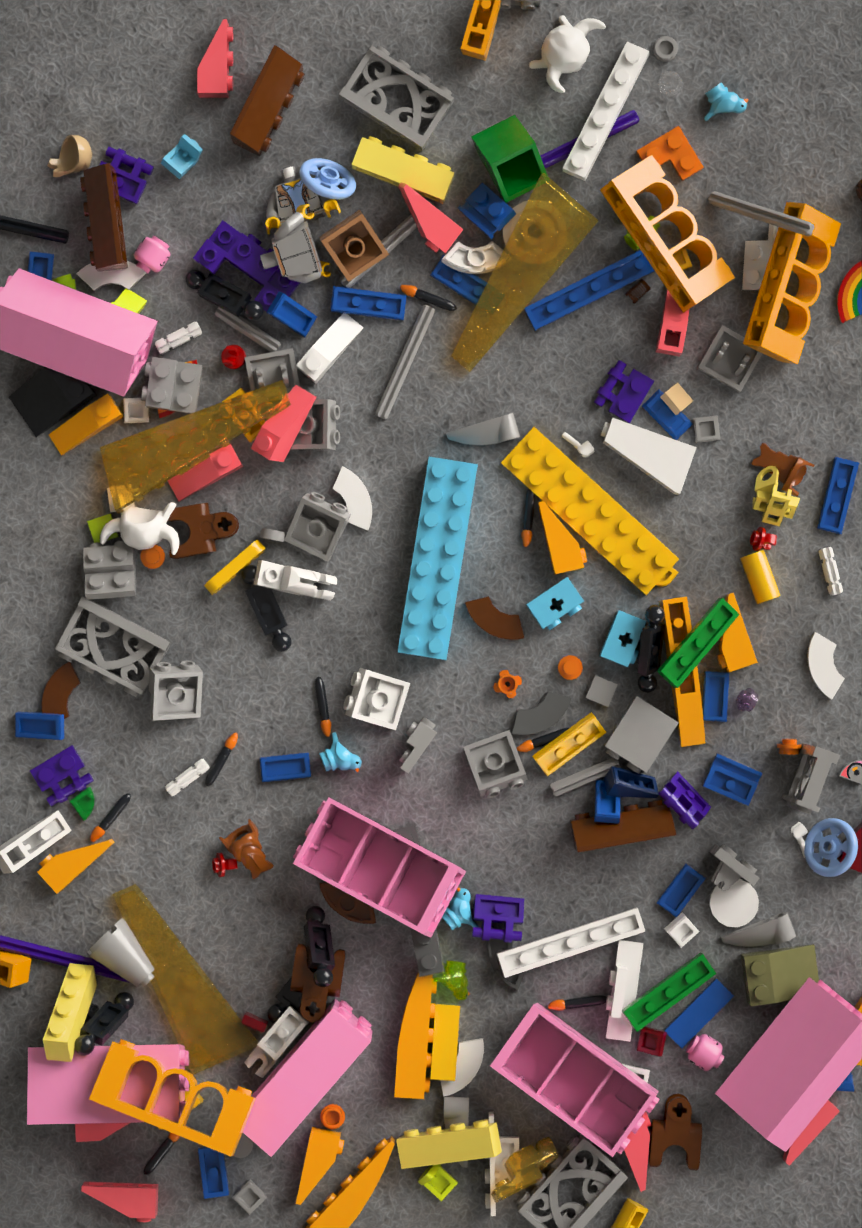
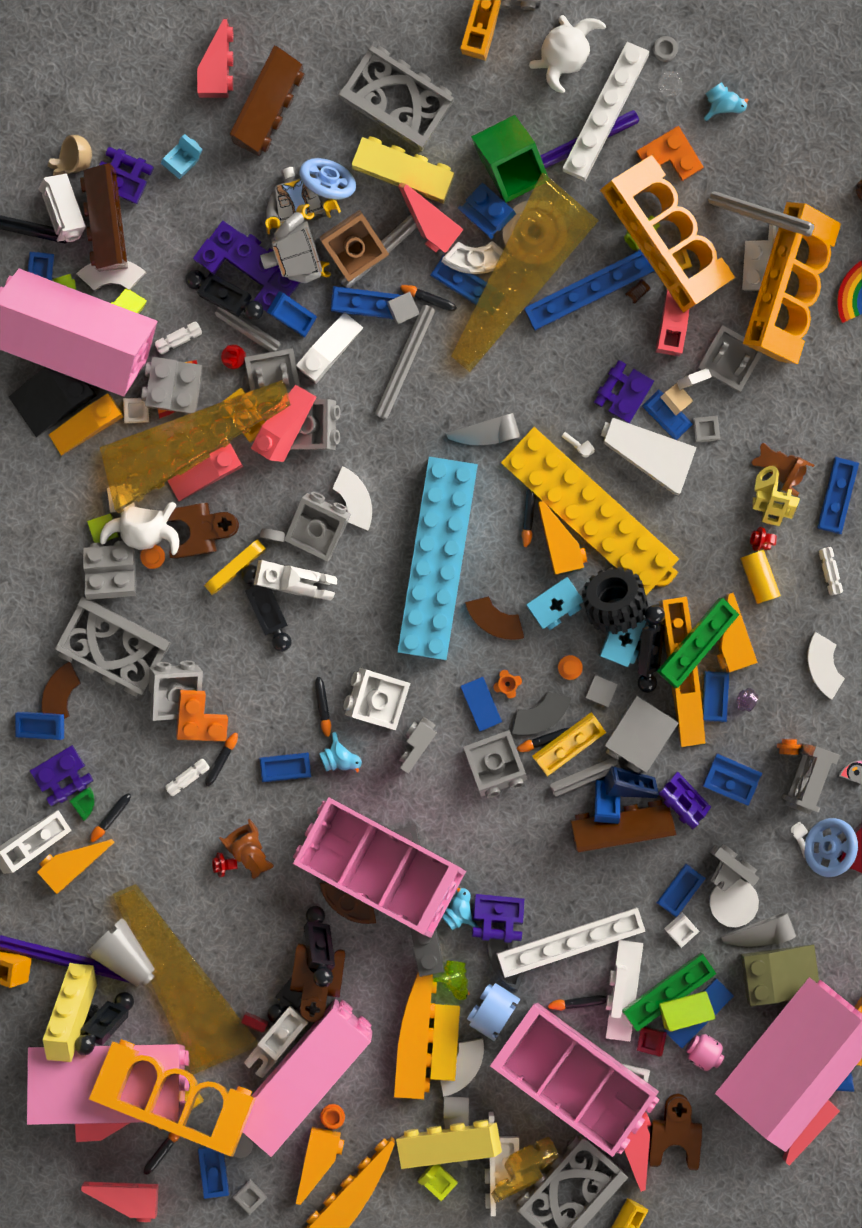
(62, 207): none -> white window
(152, 254): bright pink head -> none
(194, 724): none -> orange plate
(403, 308): none -> light grey tile
(481, 704): none -> blue tile
(493, 1011): none -> light blue brick
(617, 615): none -> black tyre
(686, 1011): none -> lime slope
(693, 379): none -> white tile

